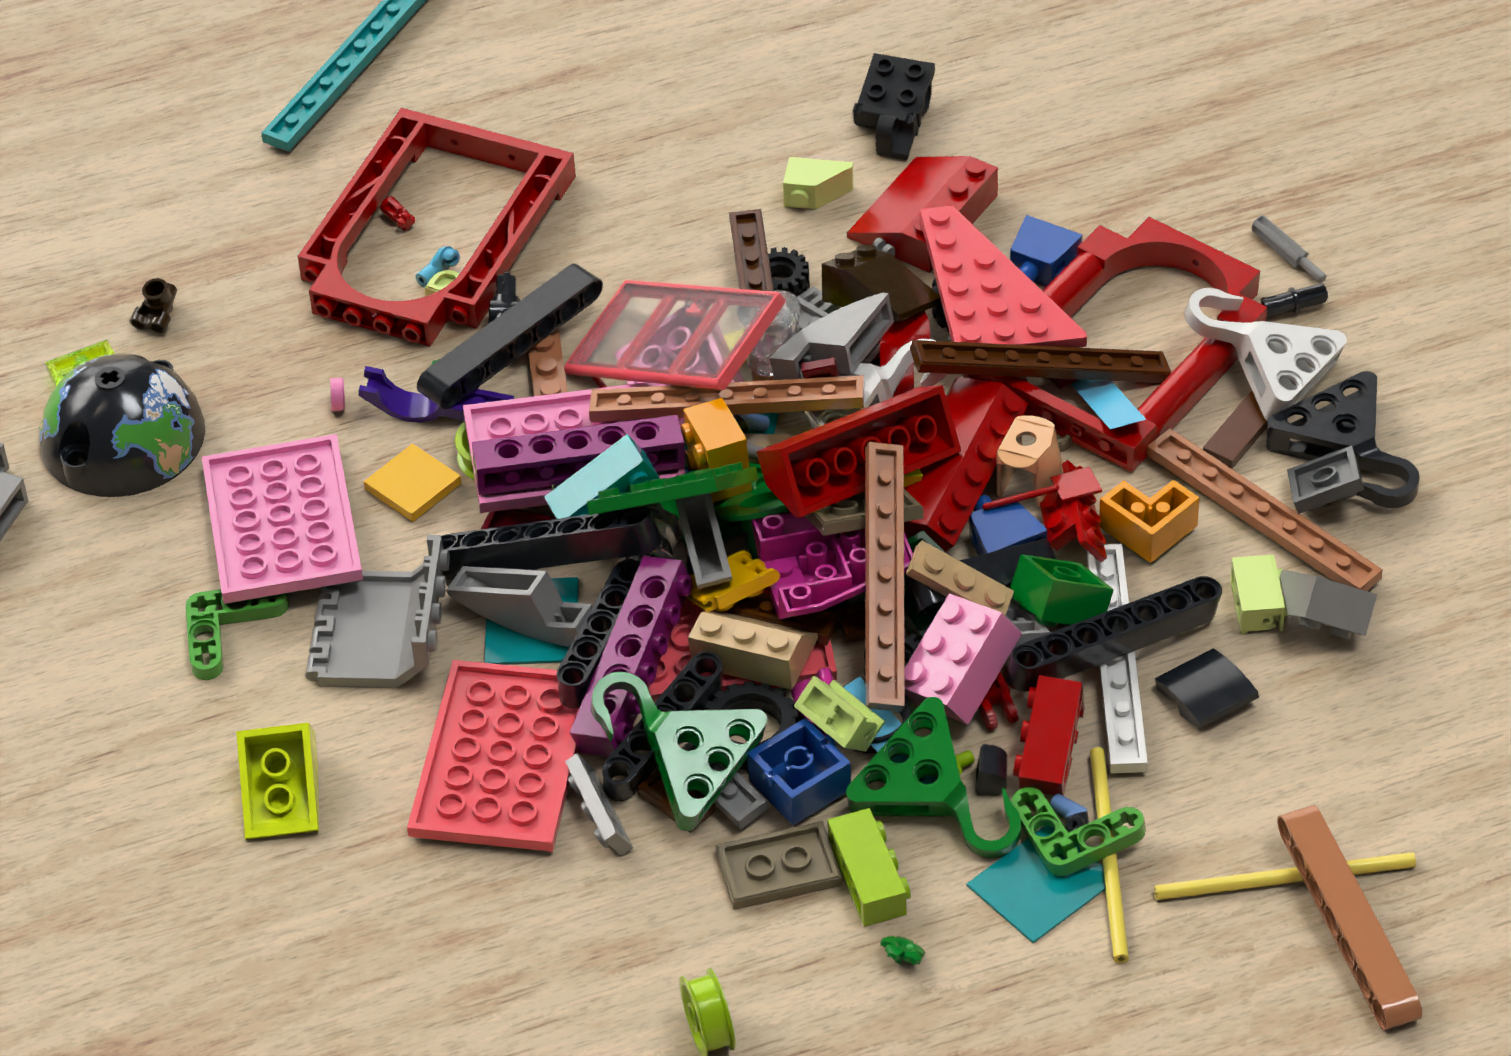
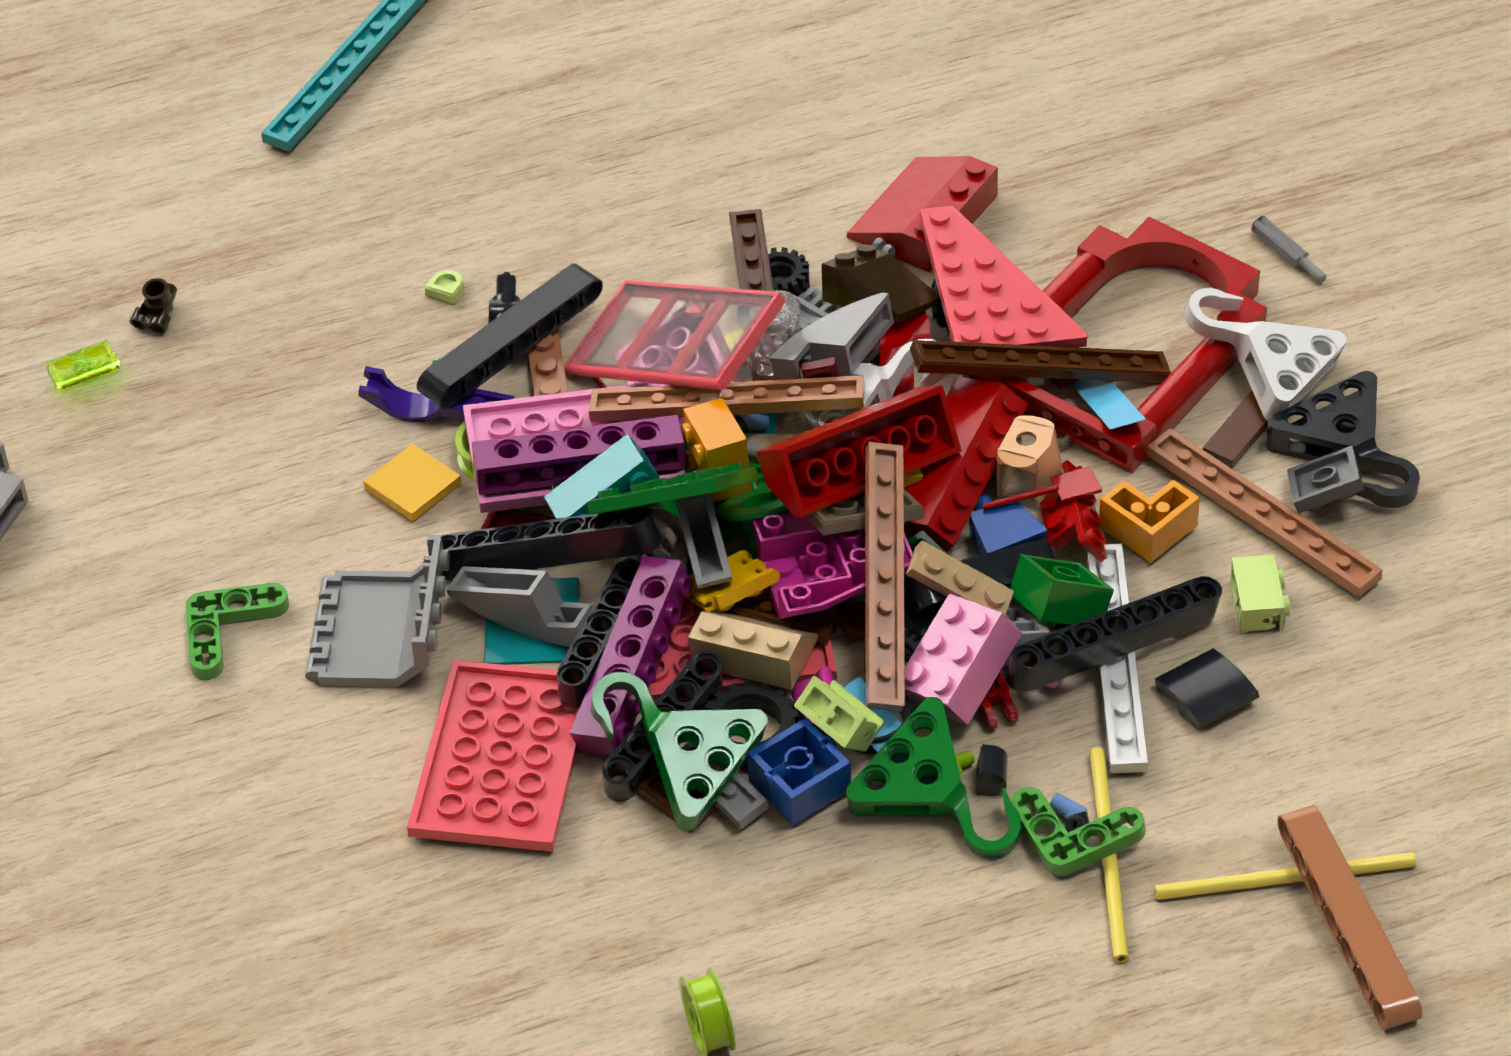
(132, 416): black piece -> none
(279, 780): neon yellow slope -> none
(281, 519): bright pink plate -> none
(337, 394): bright pink tile -> none
(397, 213): red piece -> none
(442, 260): medium azure arm -> none
(468, 296): red door -> none
(597, 805): light grey plate -> none
(778, 865): dark tan tile -> none
(815, 182): yellowish green slope -> none
(868, 867): lime brick -> none
(893, 102): black plate -> none
(902, 949): green plant -> none
(1032, 896): teal piece -> none
(1043, 249): torso -> none
(1049, 734): red wedge -> none
(1295, 300): black axle -> none
(1327, 603): light grey slope -> none

